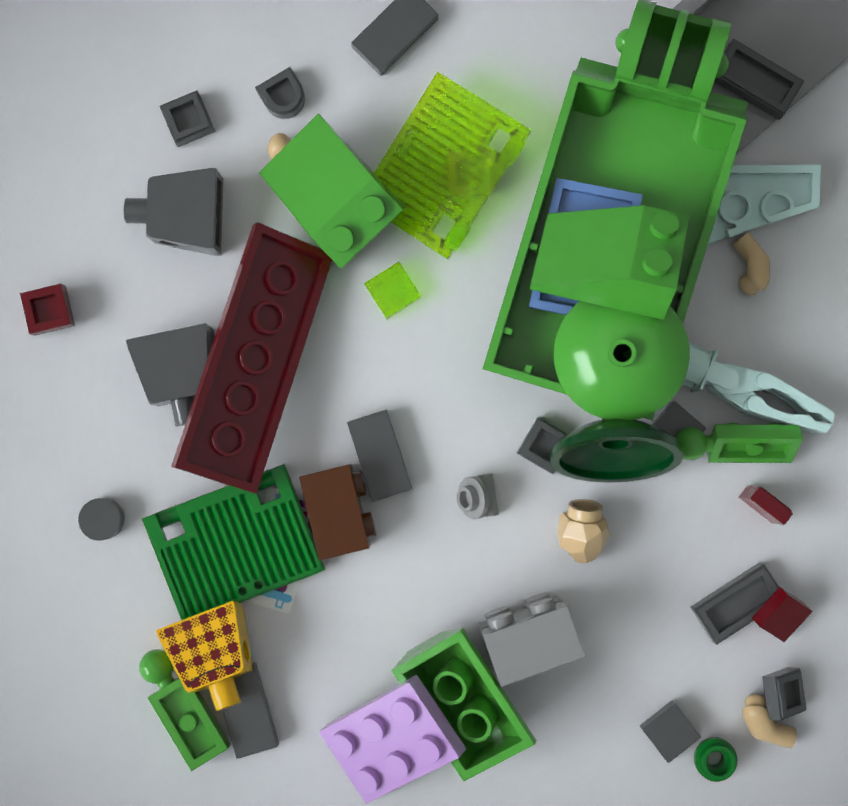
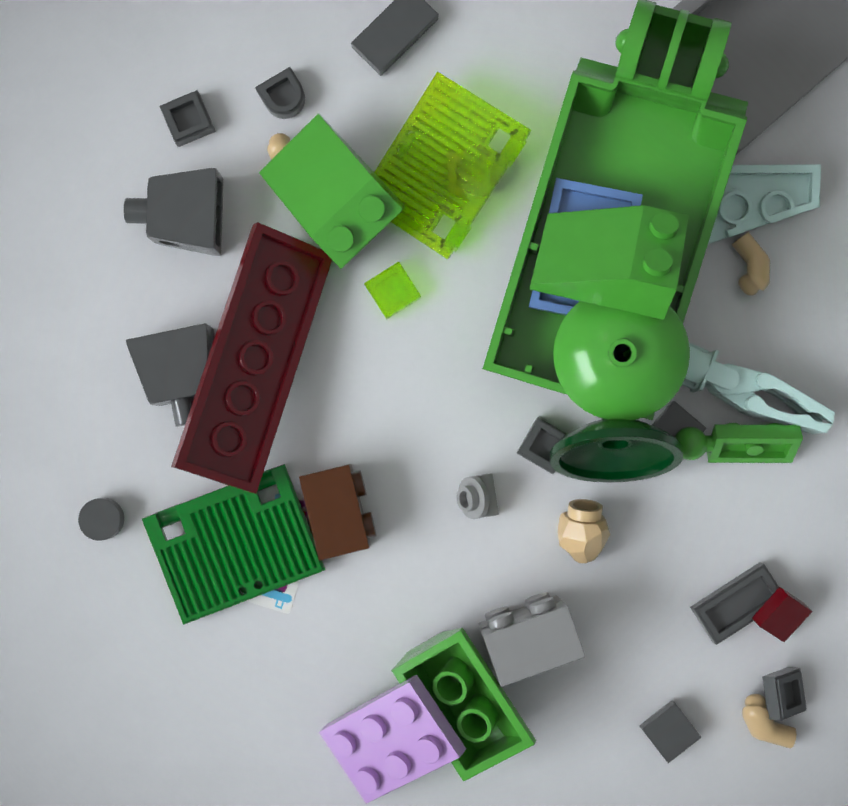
(47, 309): dark red plate -> none
(182, 713): bright green plate -> none
(210, 651): yellow torso -> none
(251, 720): dark grey tile -> none
(379, 455): dark grey tile -> none
(726, 765): green plate -> none
(759, 80): dark grey tile -> none
(766, 504): dark red tile -> none

